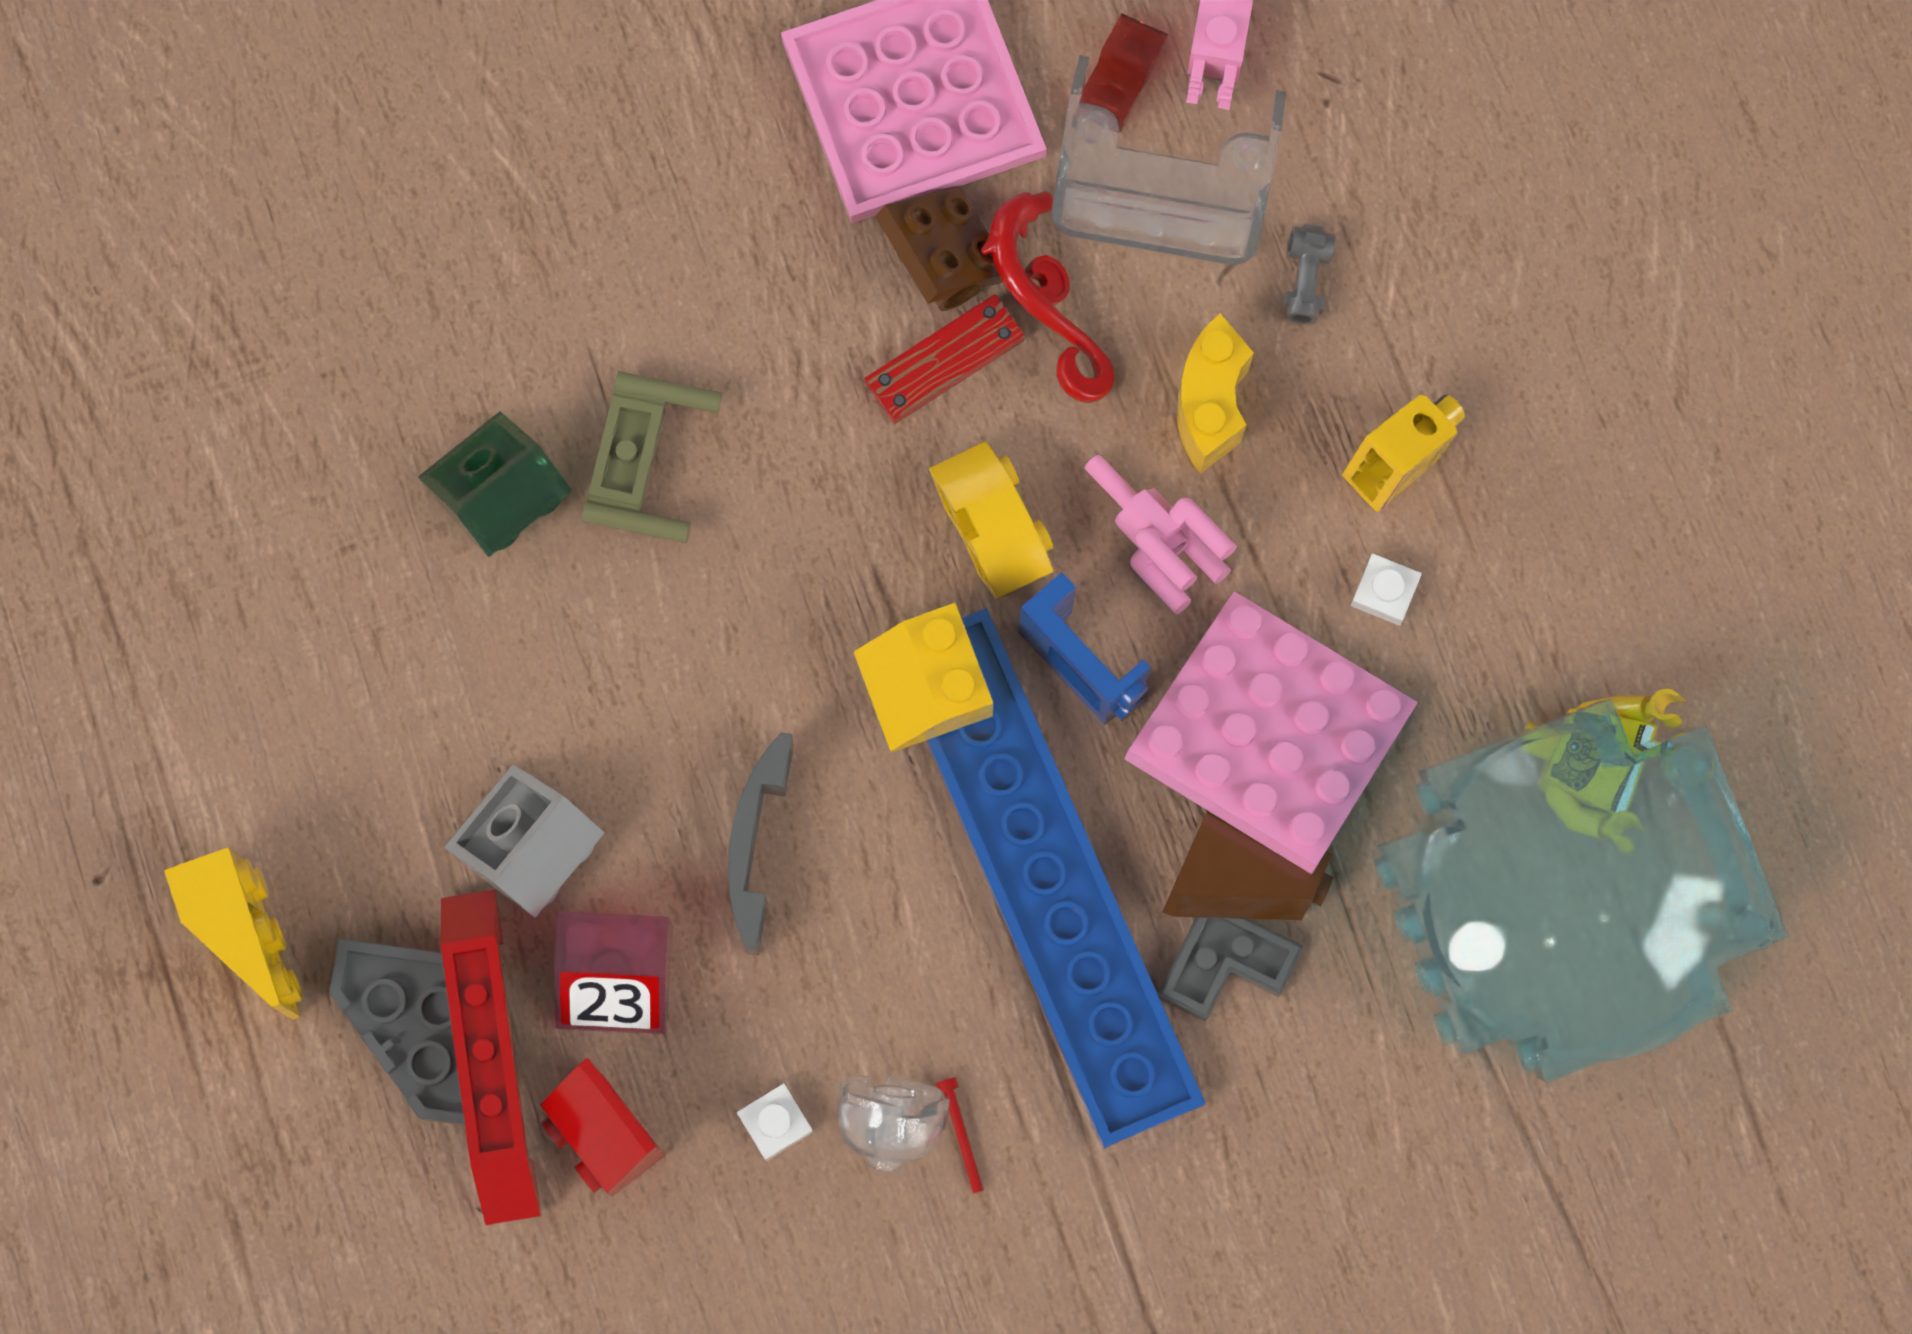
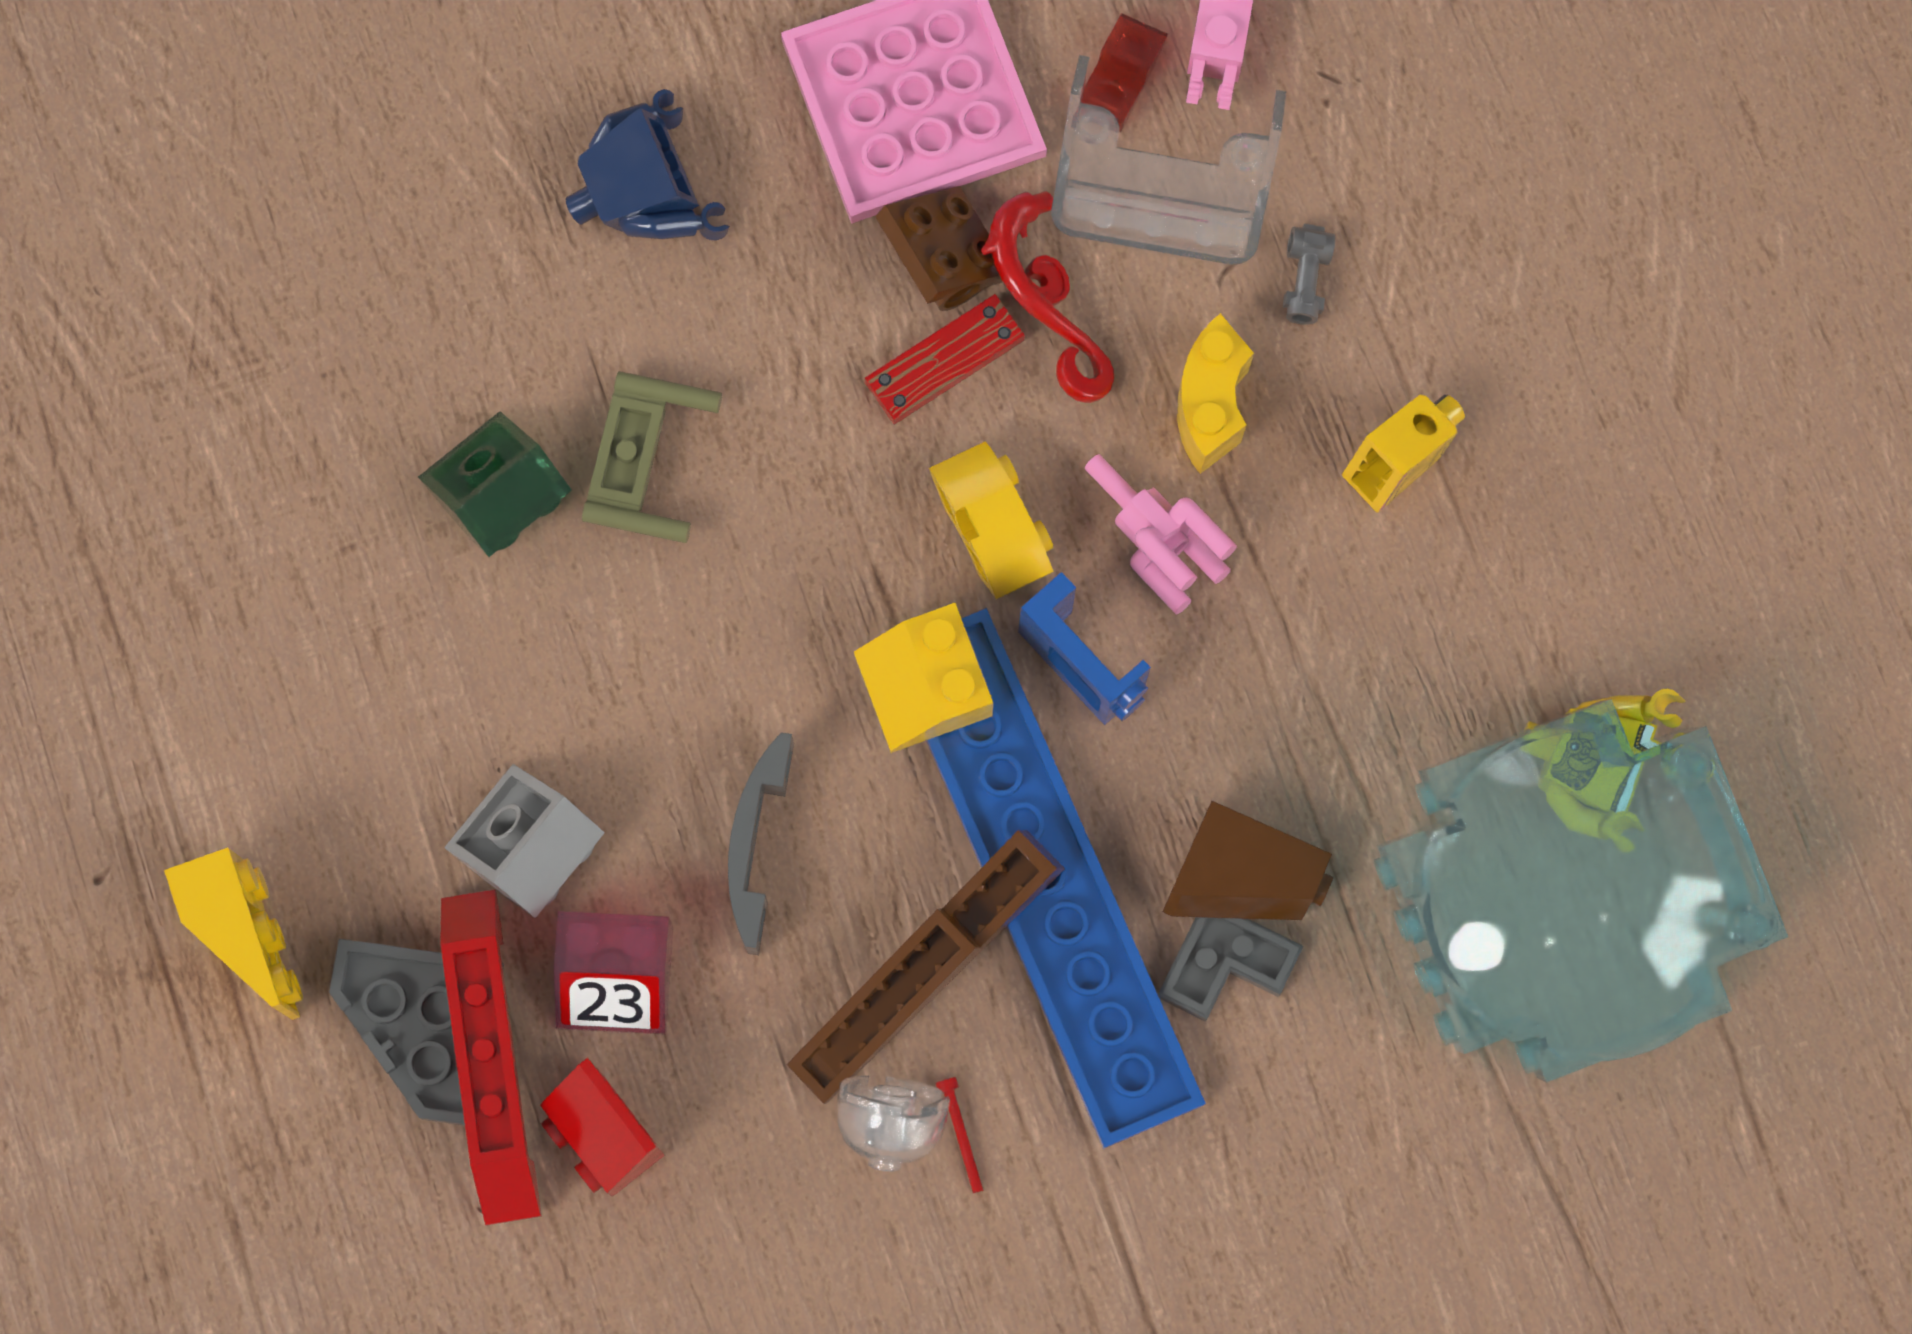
(639, 179): none -> dark blue torso
(775, 1122): white plate -> none
(925, 964): none -> reddish brown slope
(1271, 731): bright pink plate -> none
(1386, 589): white plate -> none

